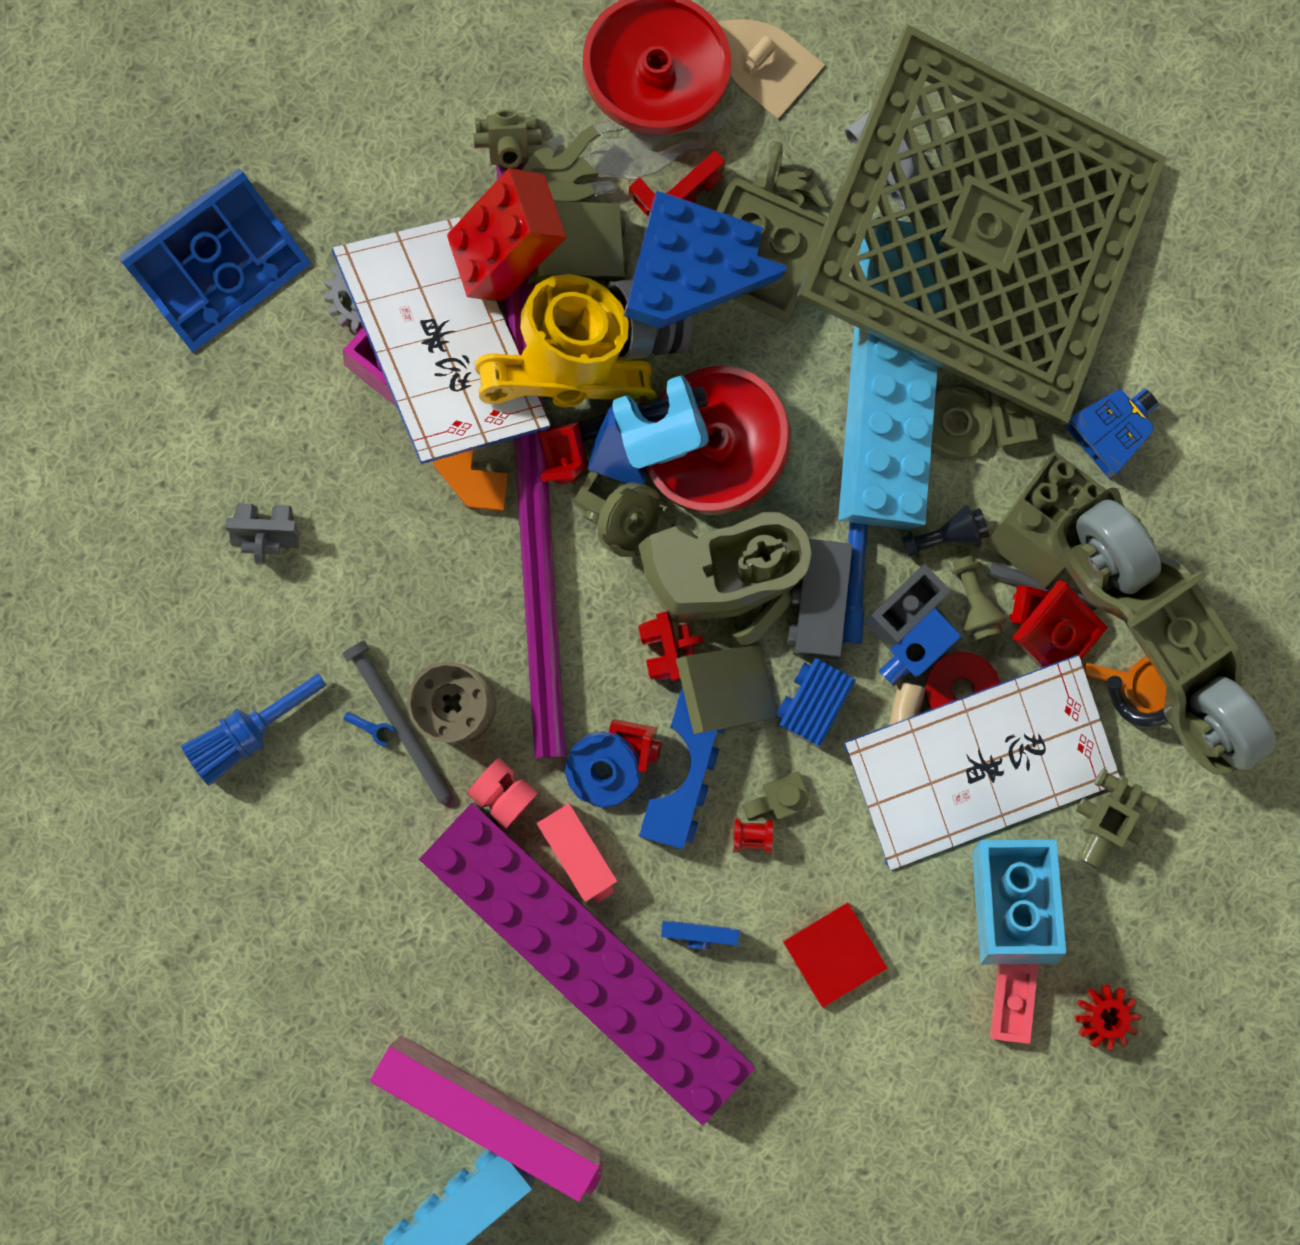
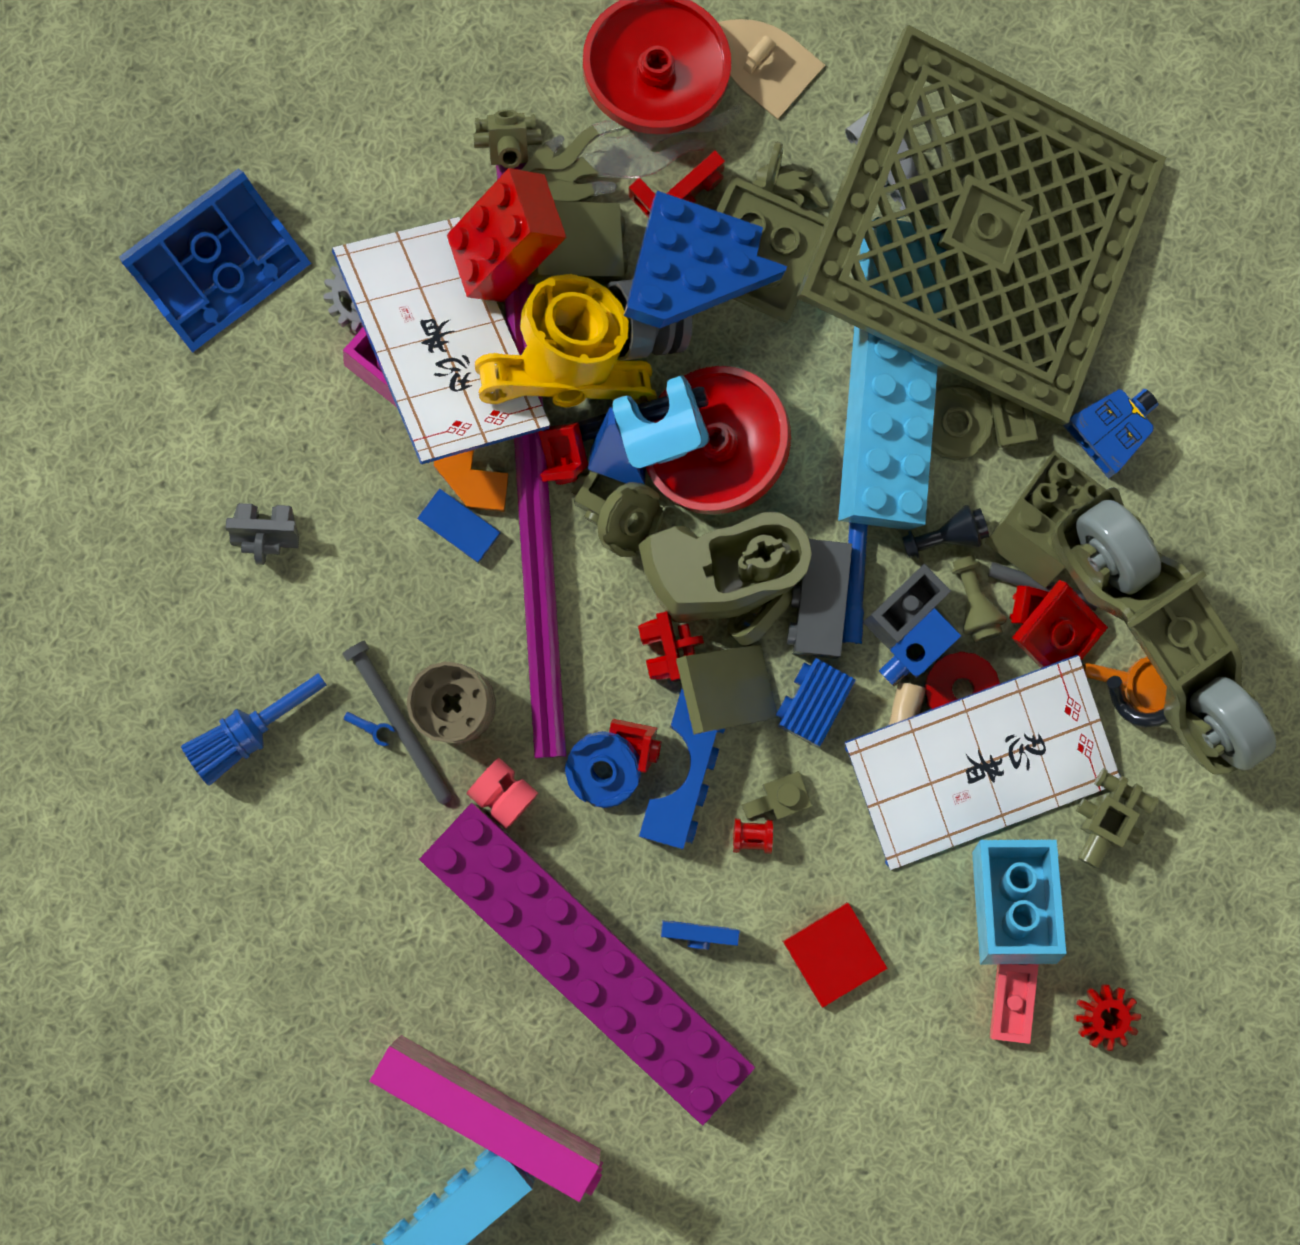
(458, 526): none -> blue tile
(578, 854): coral brick -> none

